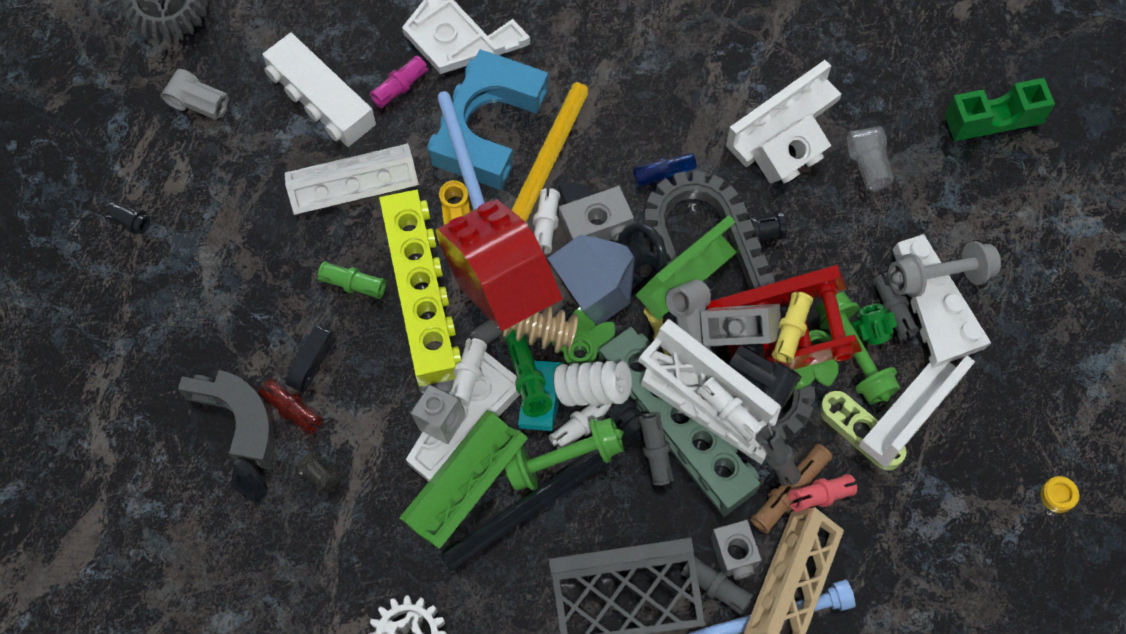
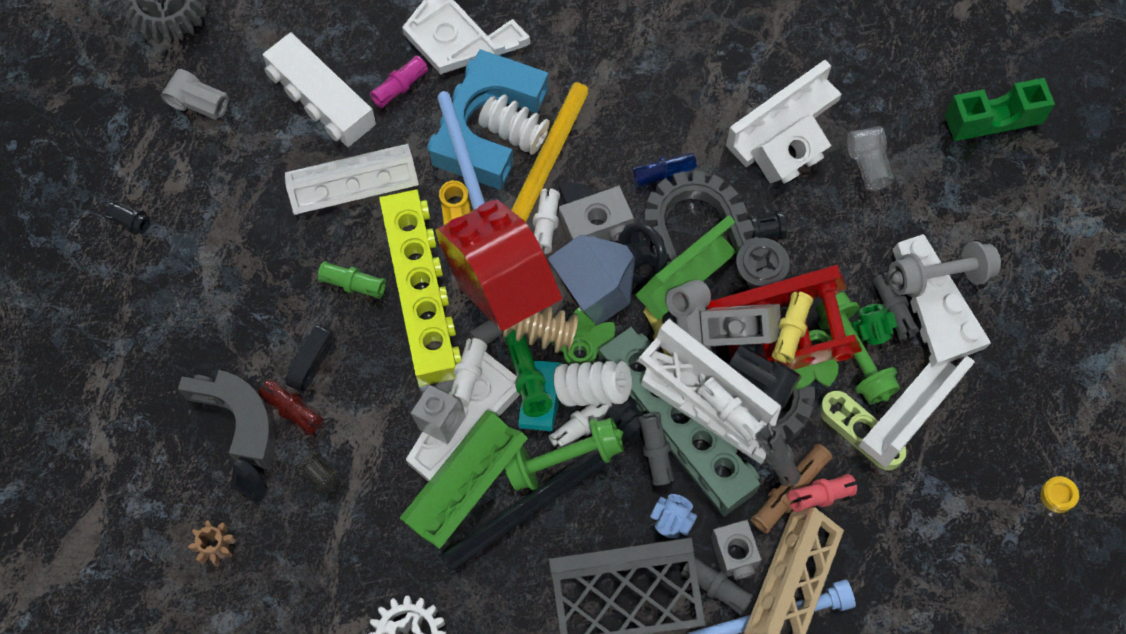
(209, 533): none -> medium nougat gear
(514, 125): none -> white piece
(673, 516): none -> light blue gear
(757, 250): none -> dark grey gear

